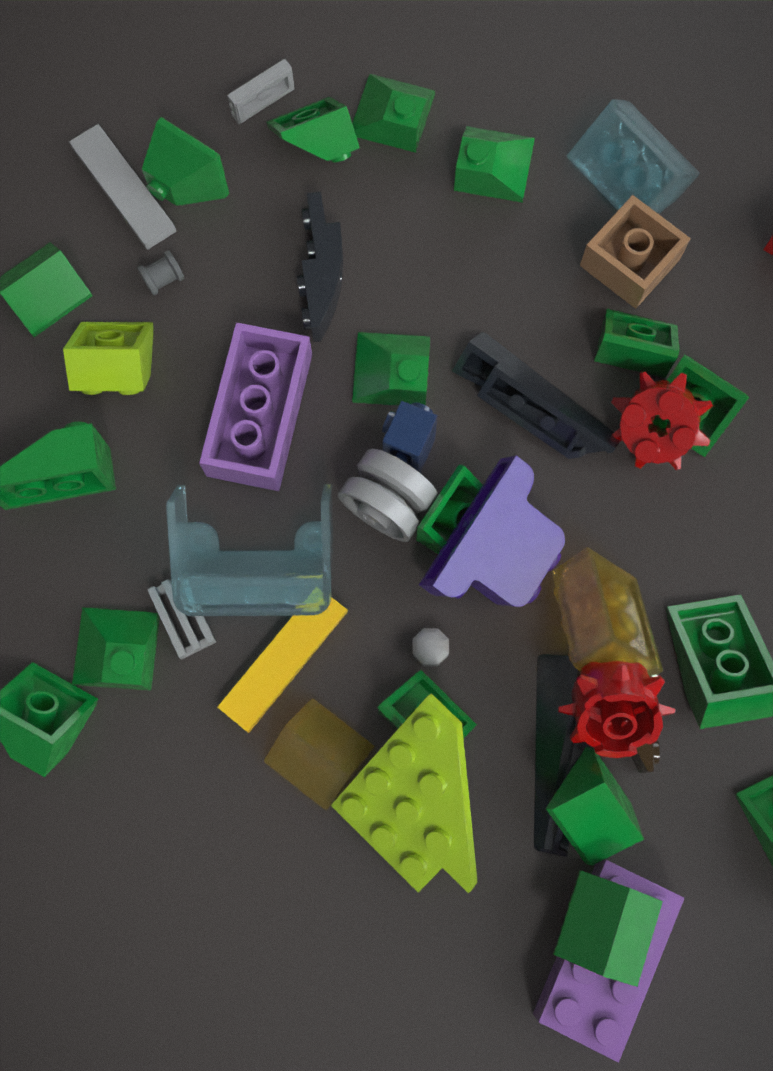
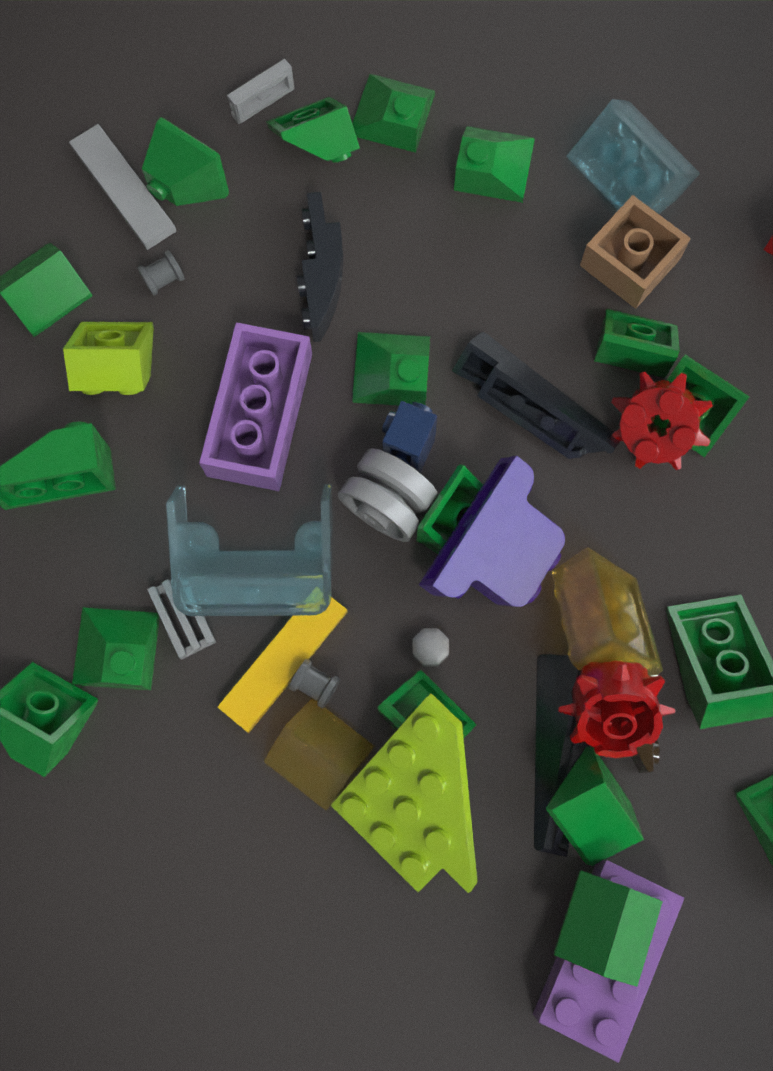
(314, 683): none -> dark grey bush

